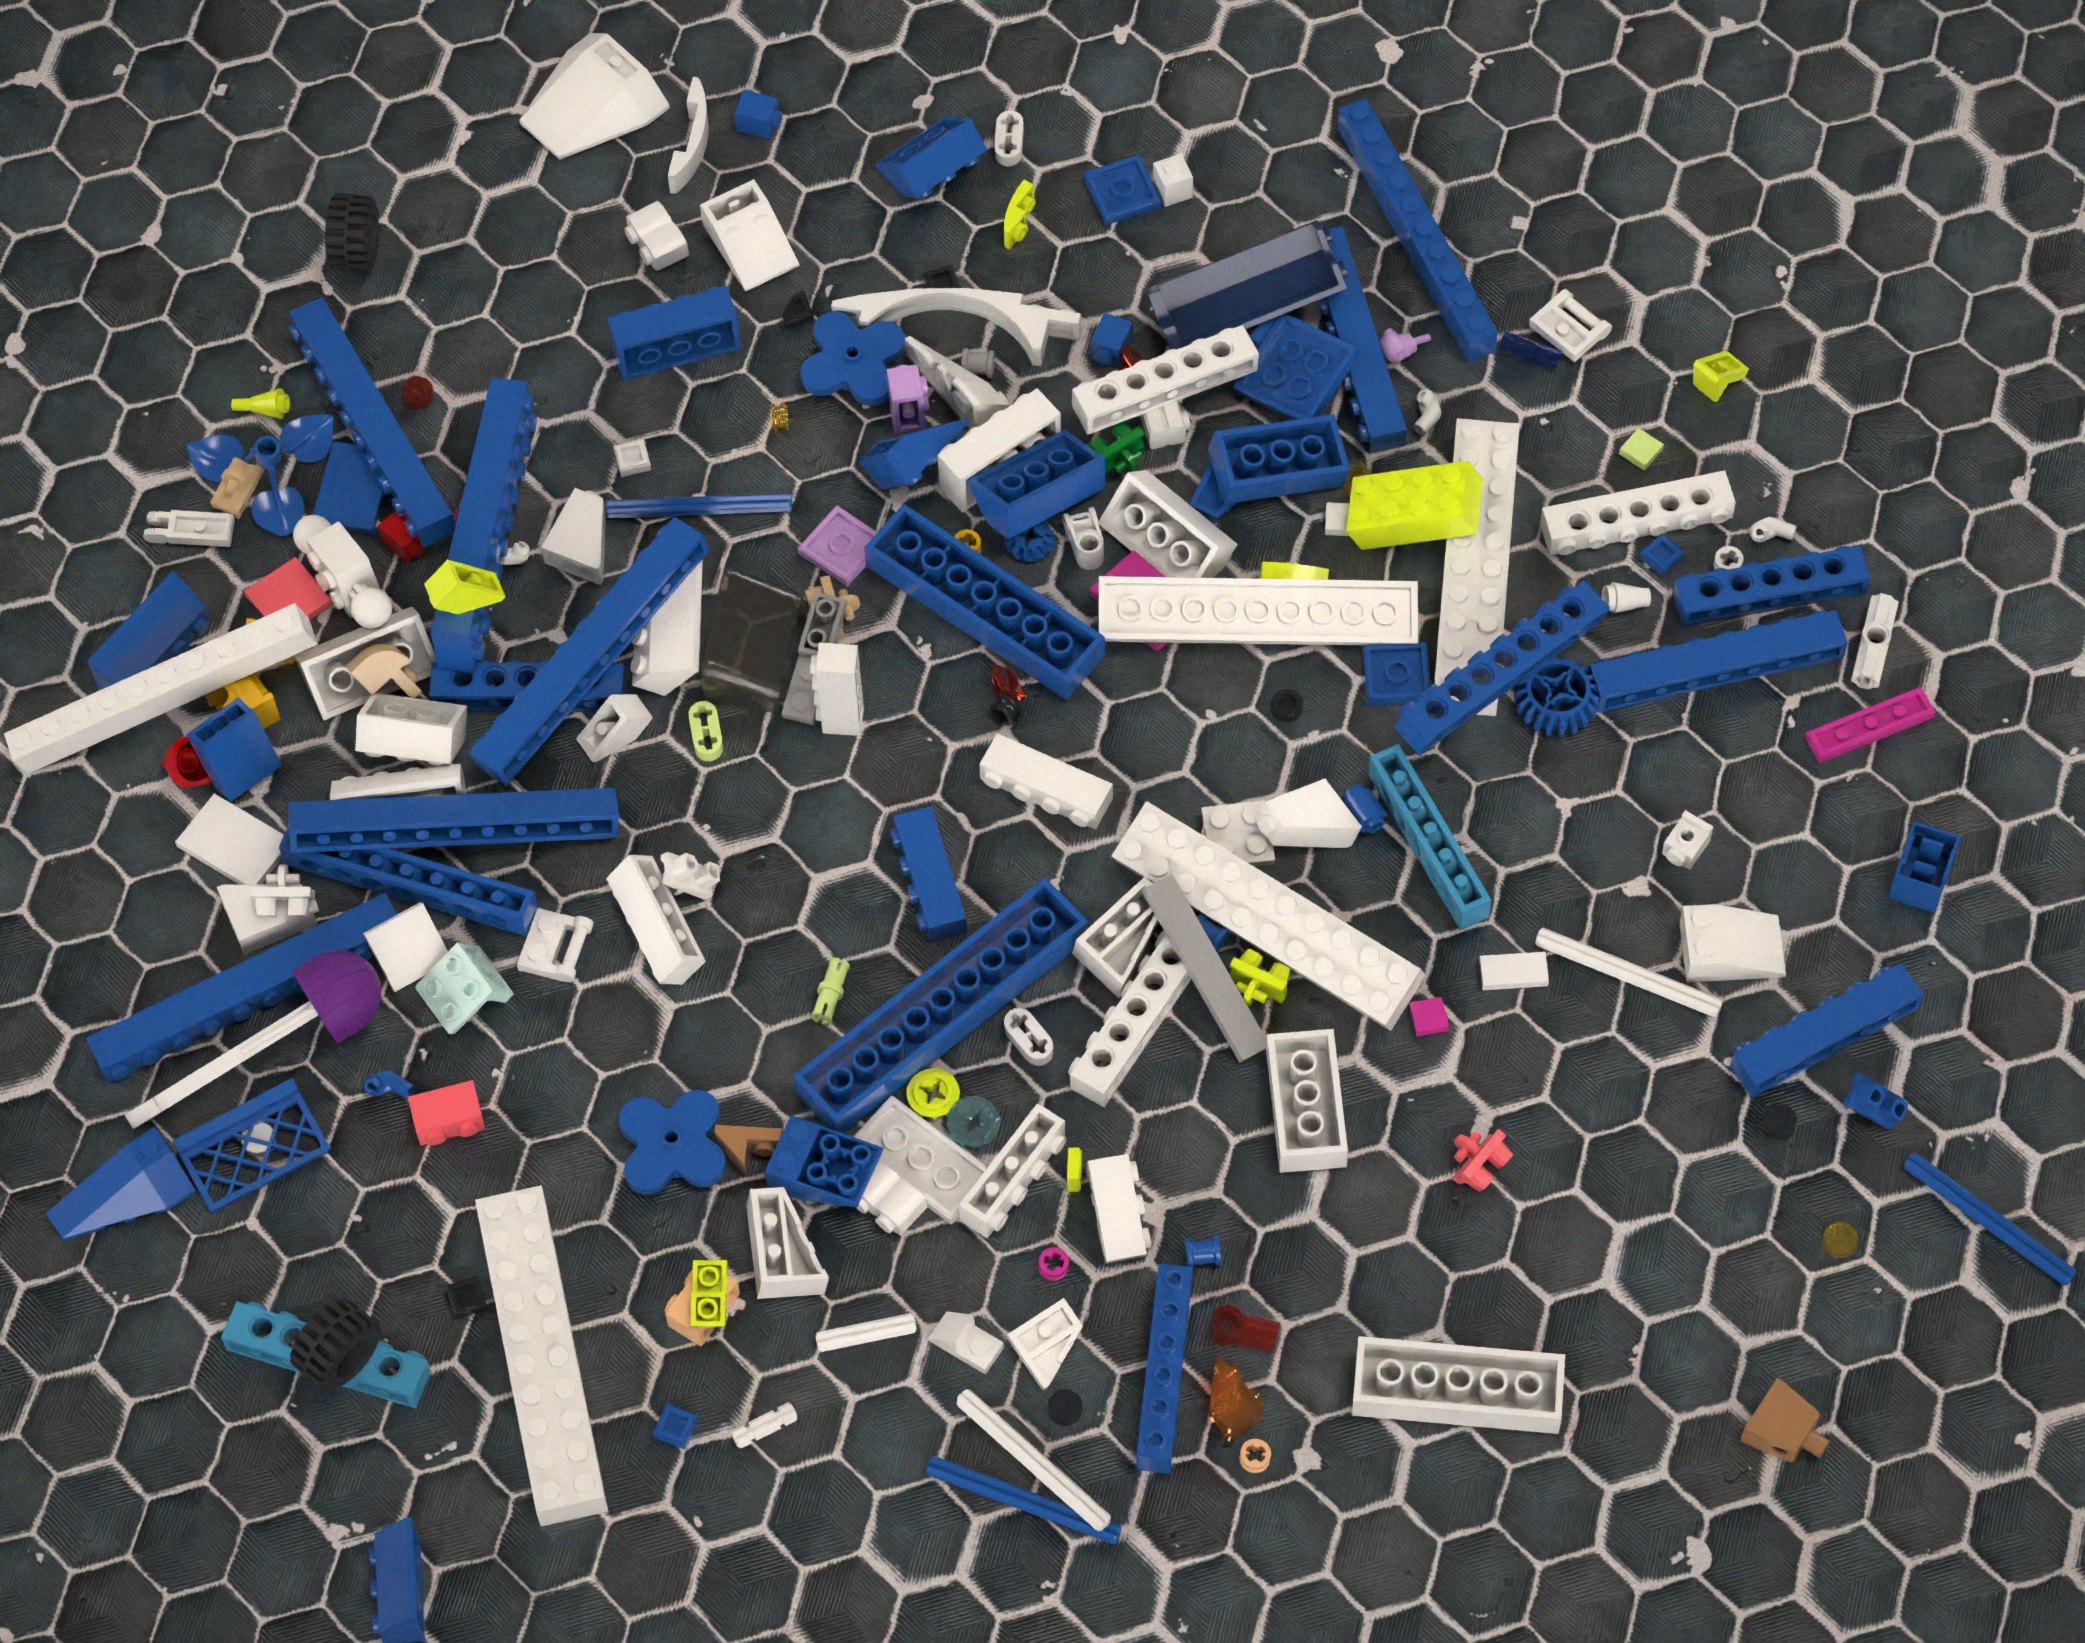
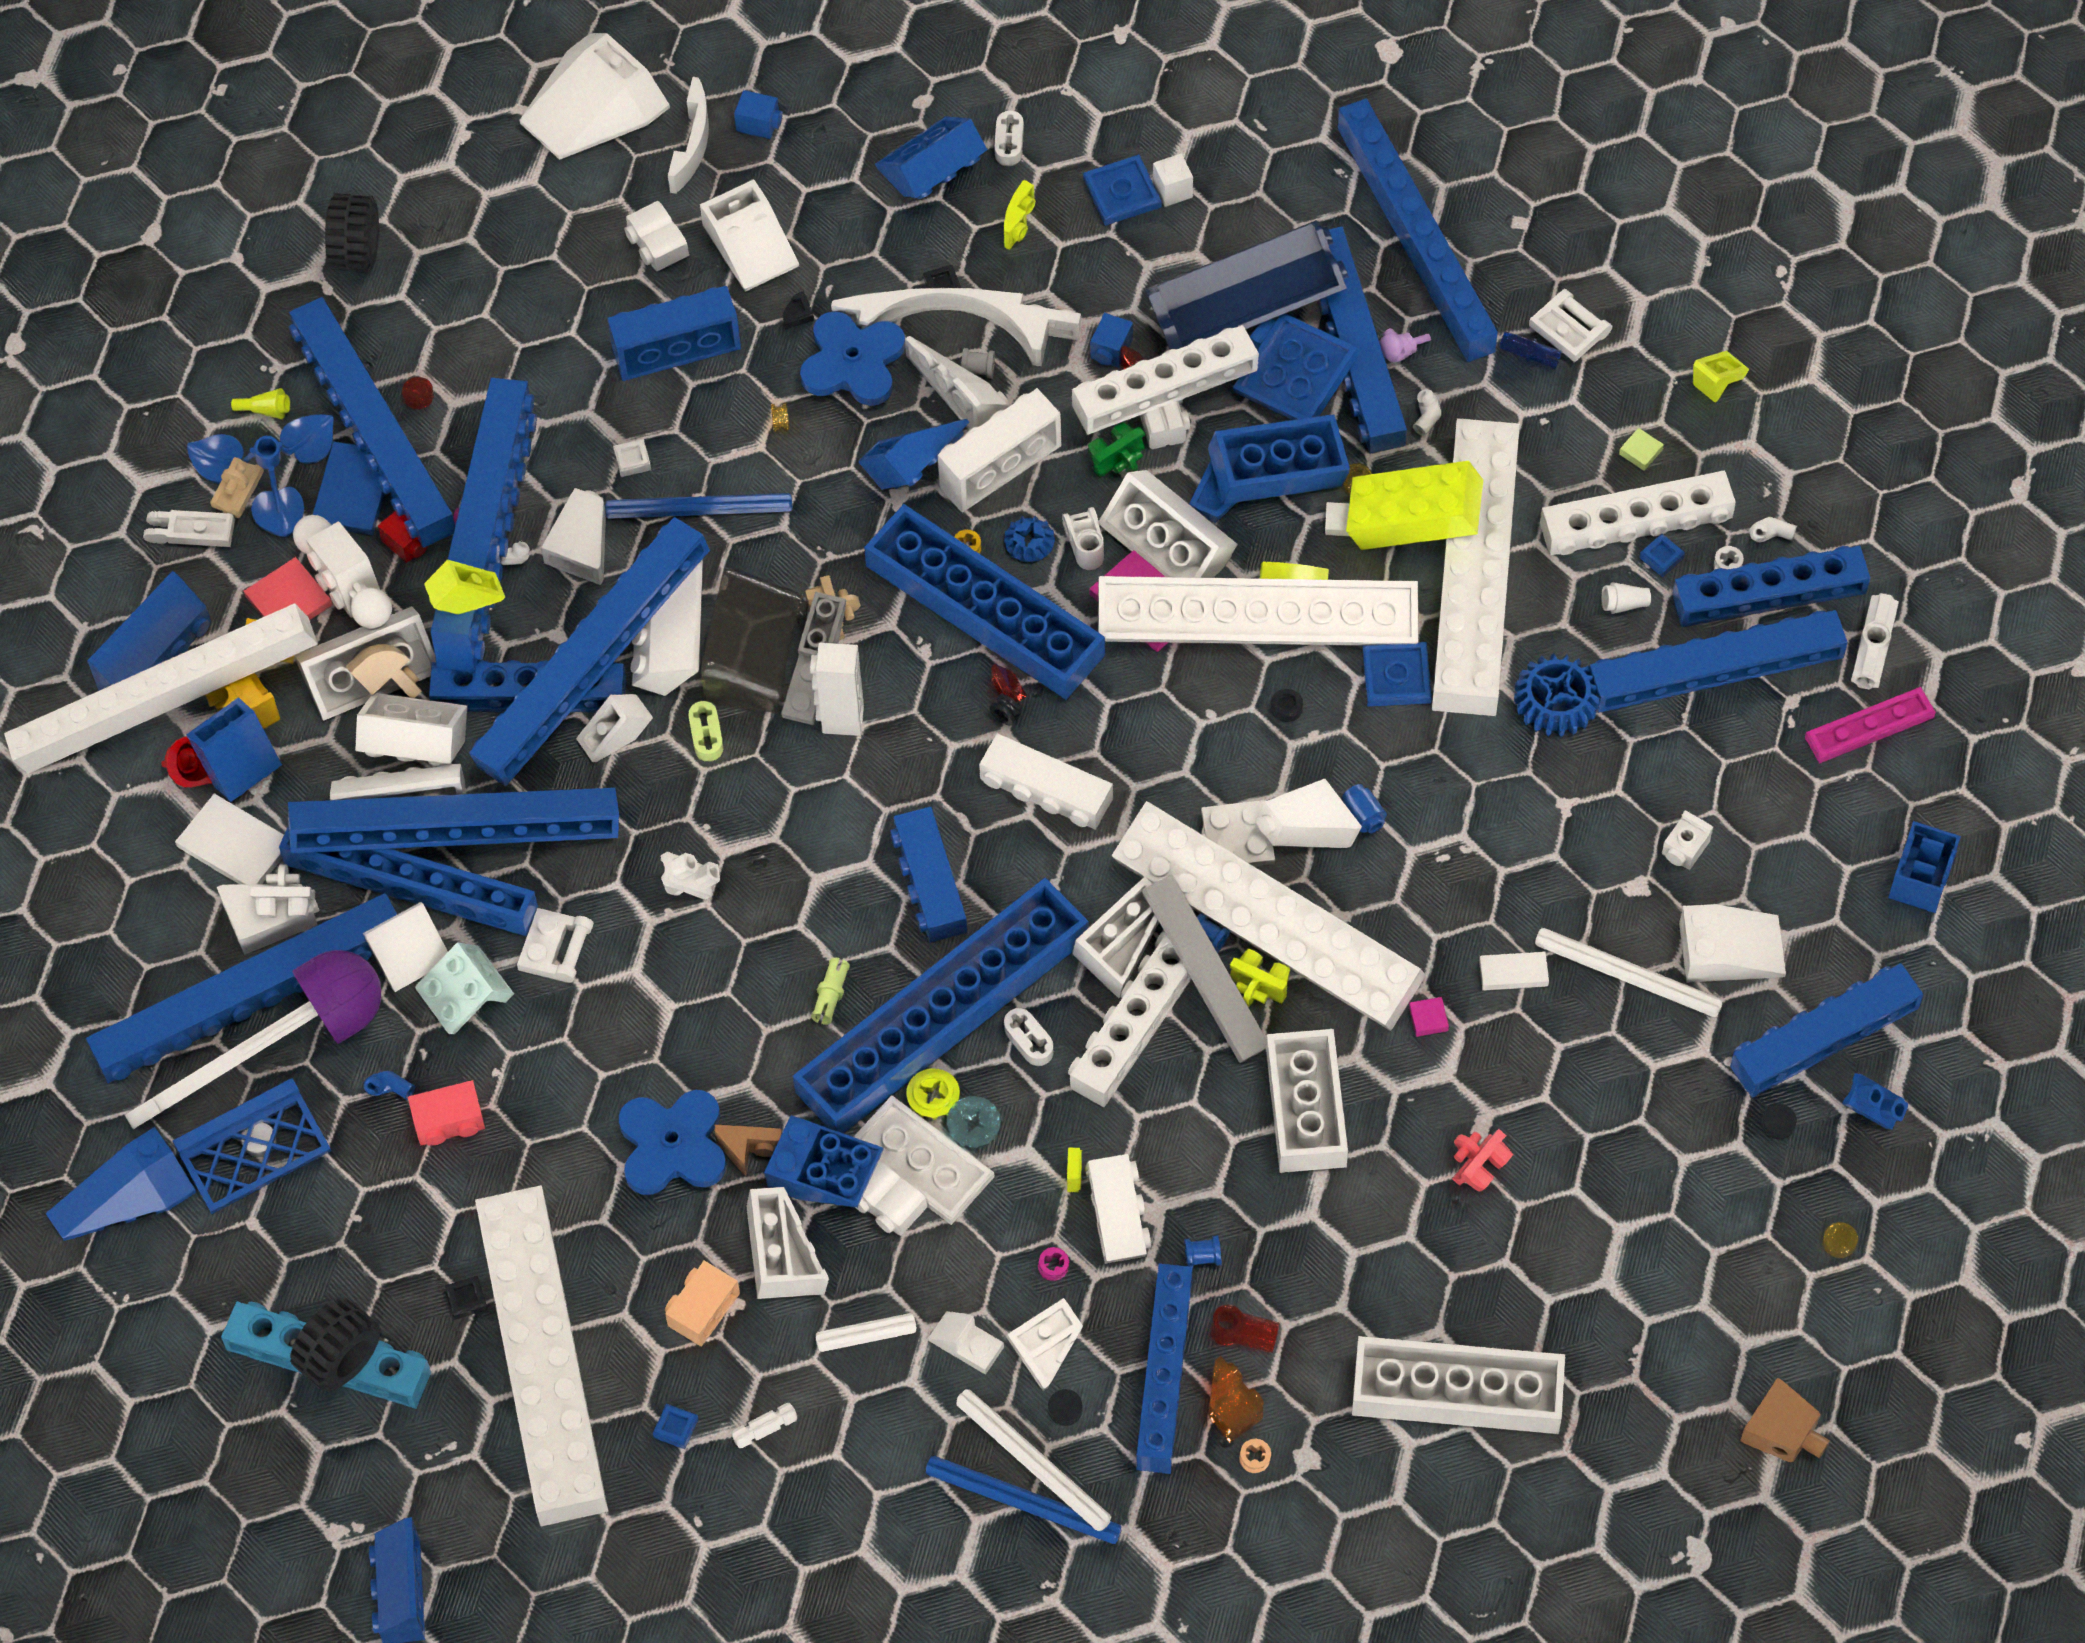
(655, 920): white brick -> none
(709, 1293): neon yellow slope -> none
(838, 545): lavender tile -> none
(907, 398): lavender brick -> none
(1012, 1171): white brick -> none
(1038, 483): blue slope -> none
(1425, 731): blue brick -> none
(1429, 837): dark azure brick -> none
(1990, 1219): blue axle -> none

